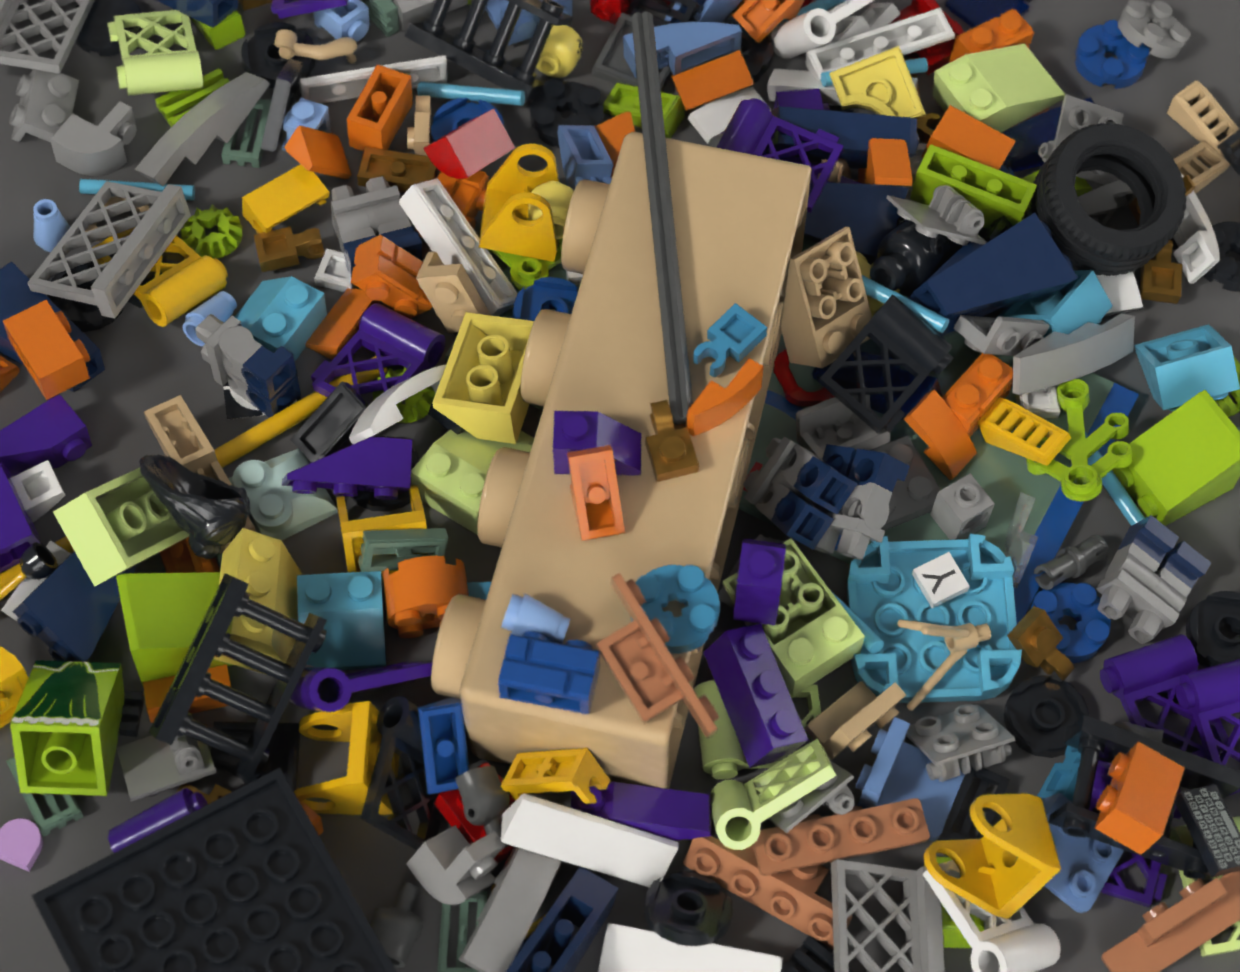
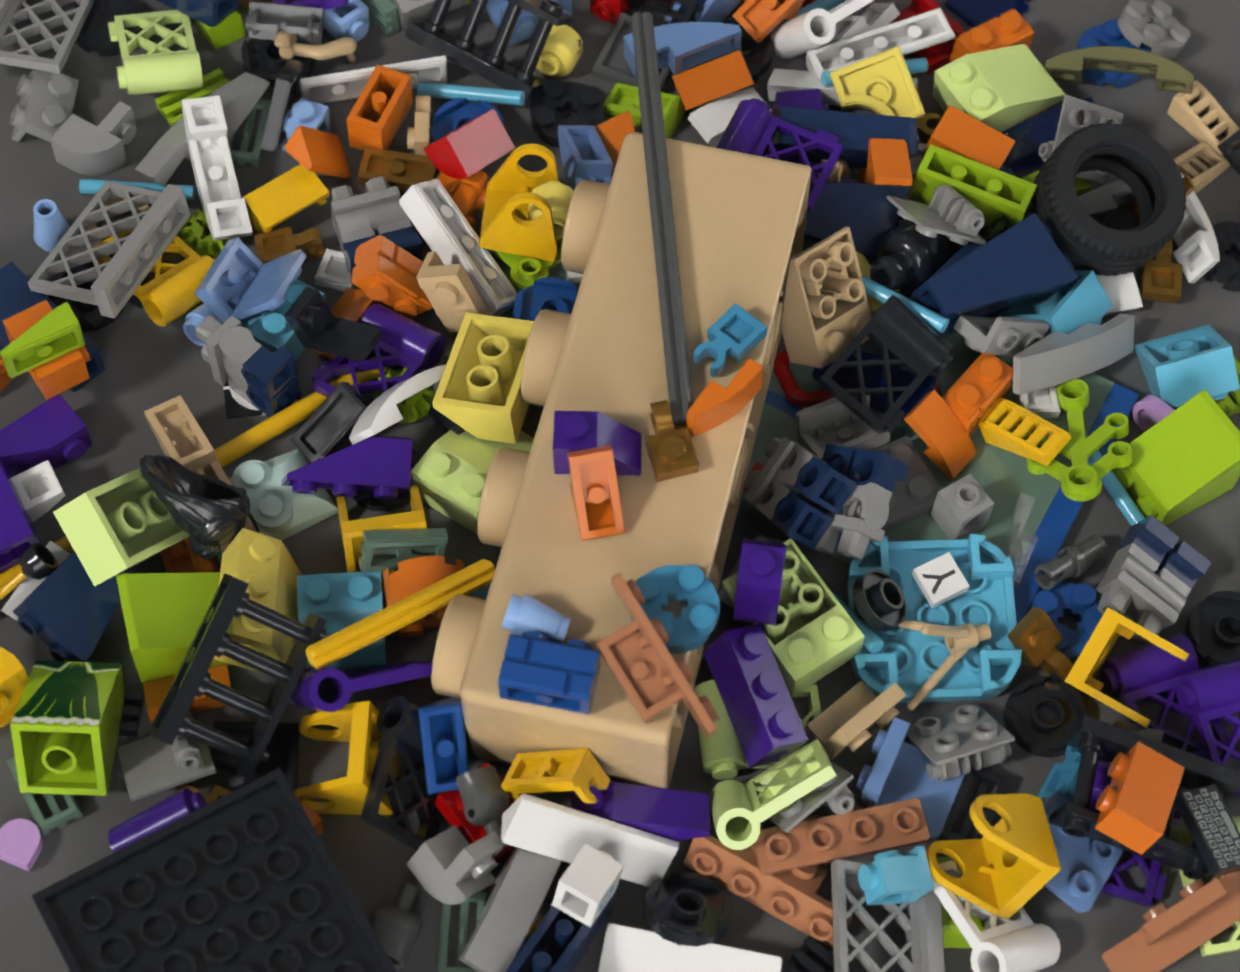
(44, 341): none -> lime slope
(214, 169): none -> white slope
(244, 285): none -> medium blue bracket
(268, 18): none -> dark grey hinge
(329, 334): none -> black bracket
(399, 614): none -> yellow axle
(587, 885): none -> white brick
(879, 600): none -> black plate
(896, 877): none -> medium azure brick
(1098, 647): none -> yellow hose
(1150, 411): none -> lavender tile
(1169, 75): none -> olive slope

